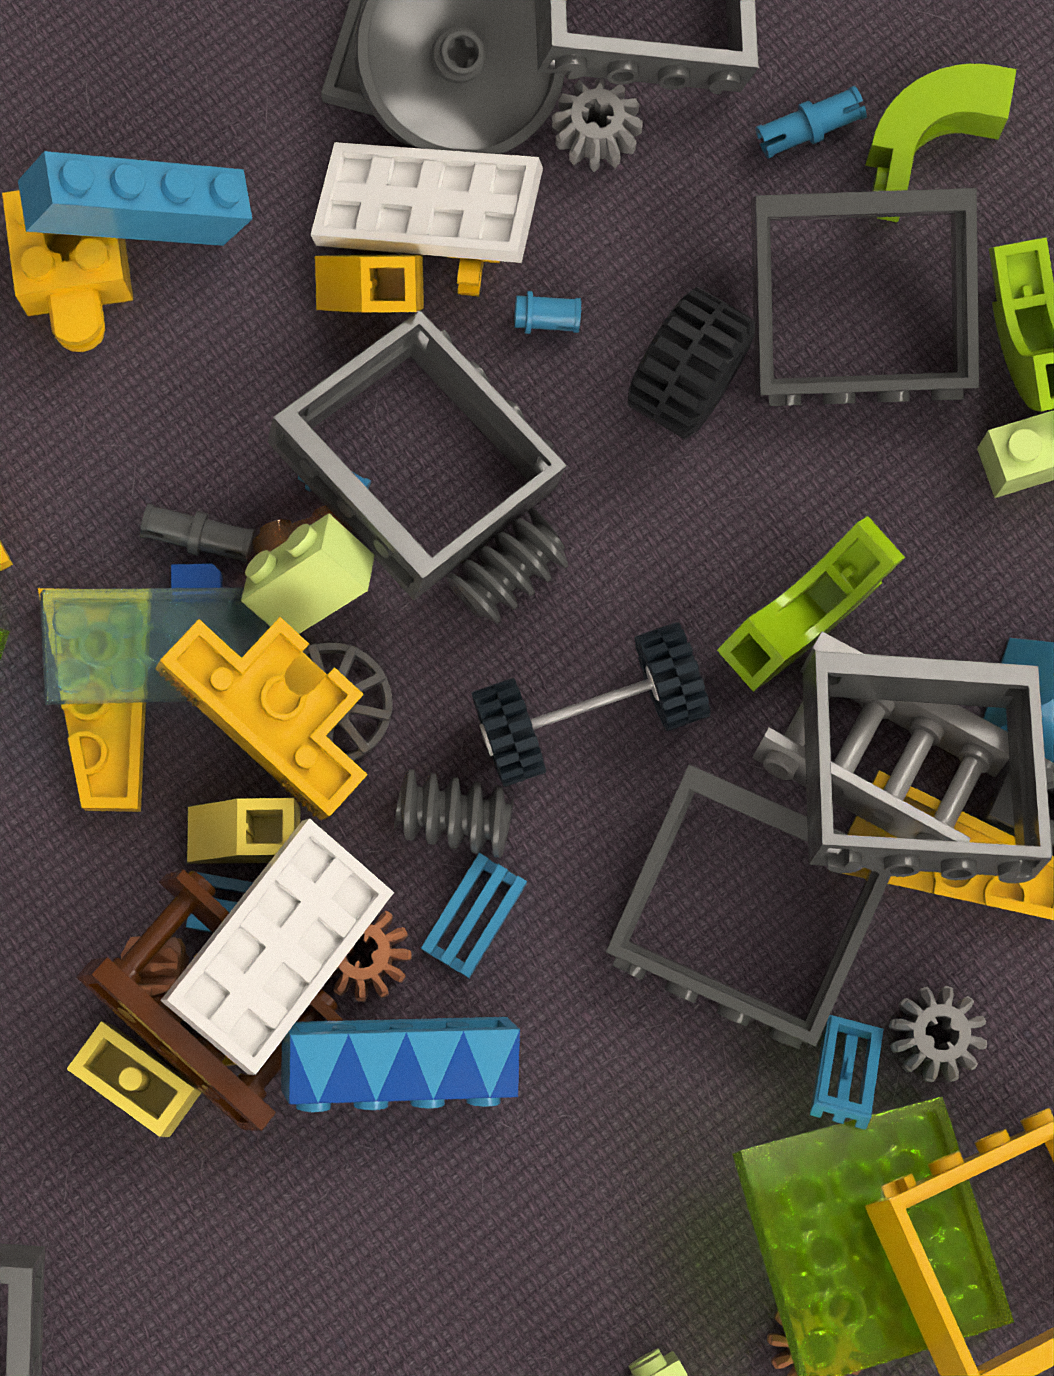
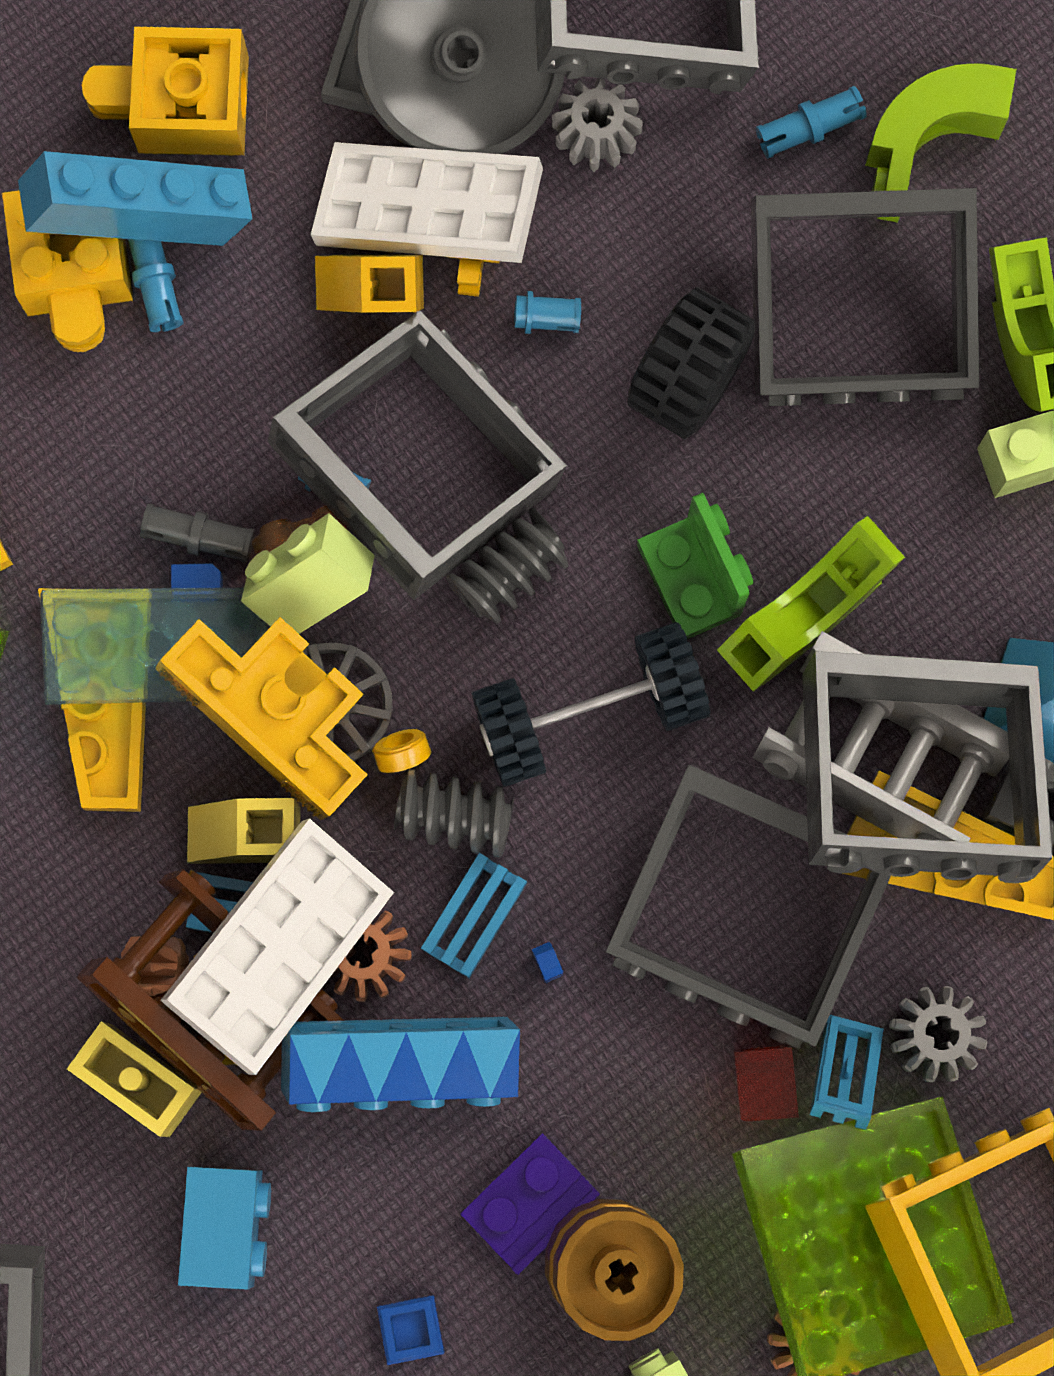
(155, 279): none -> dark azure pin
(173, 71): none -> yellow brick
(222, 1228): none -> dark azure brick
(401, 751): none -> yellow tile
(410, 1329): none -> blue tile
(528, 1202): none -> dark purple plate
(547, 962): none -> blue piece
(640, 1291): none -> pearl gold wheel
(696, 569): none -> bright green bracket
(766, 1083): none -> clear red panel

